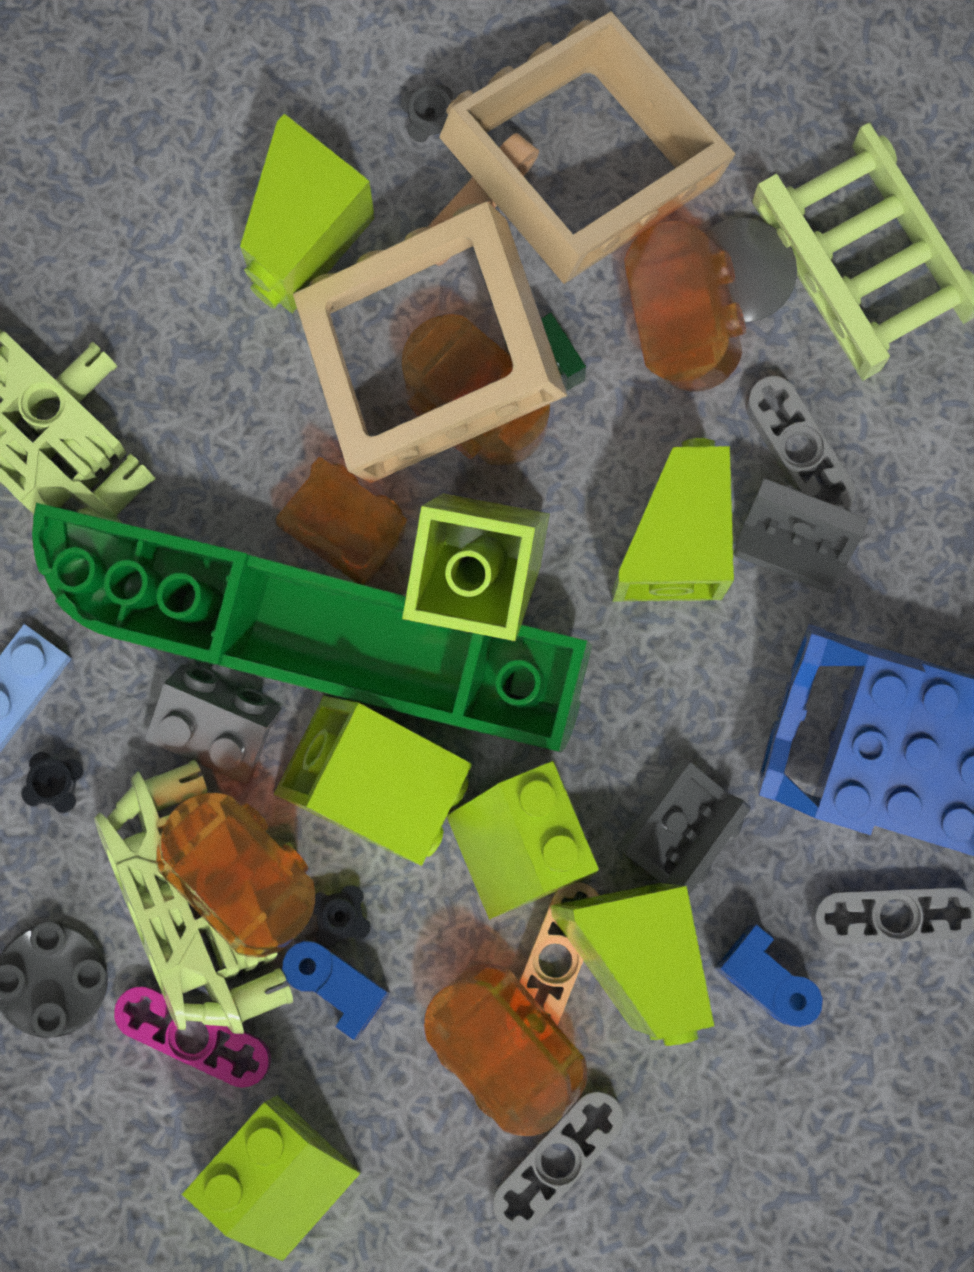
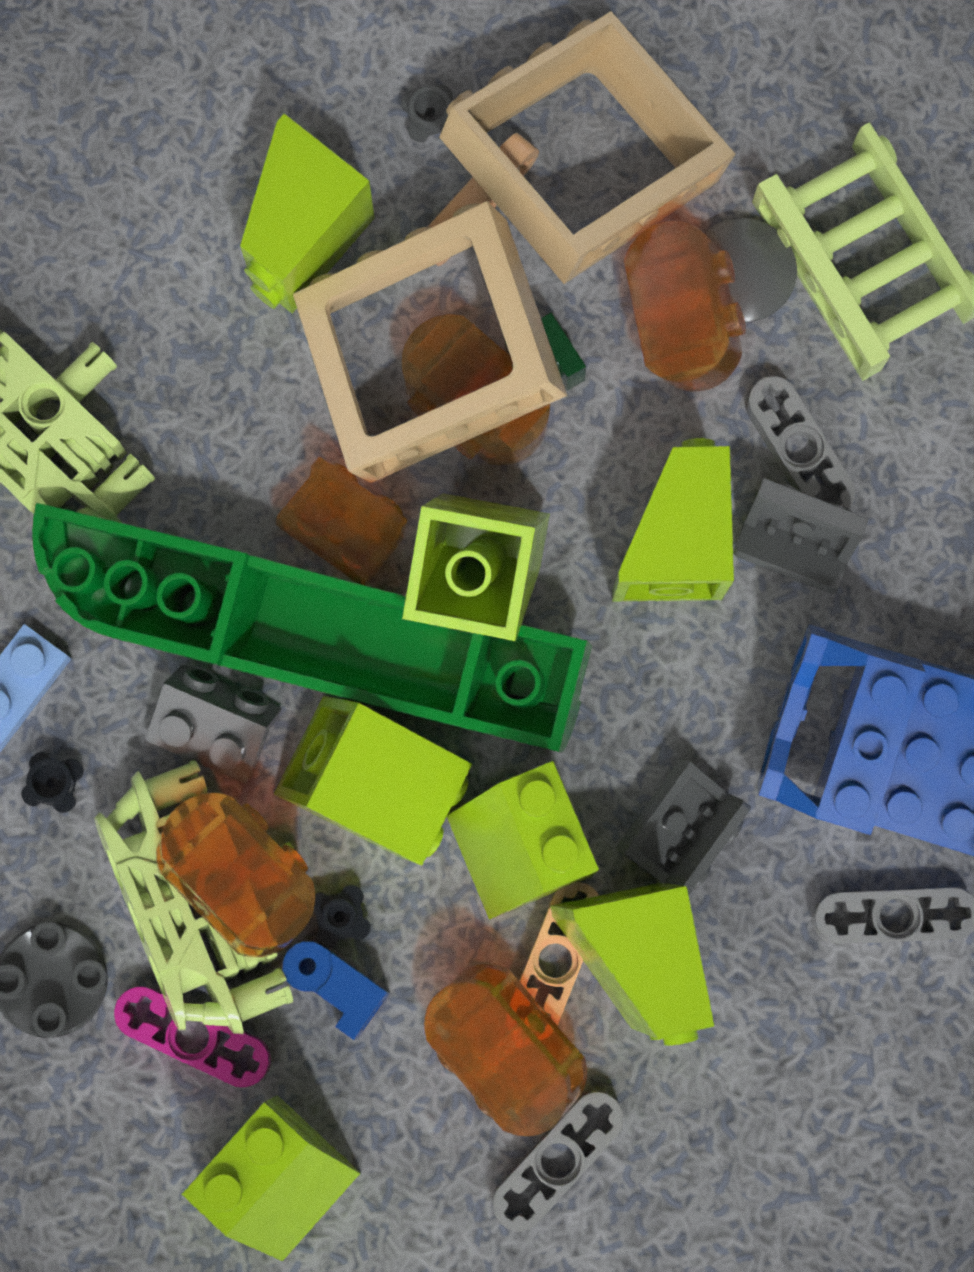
(783, 996): blue leg -> none

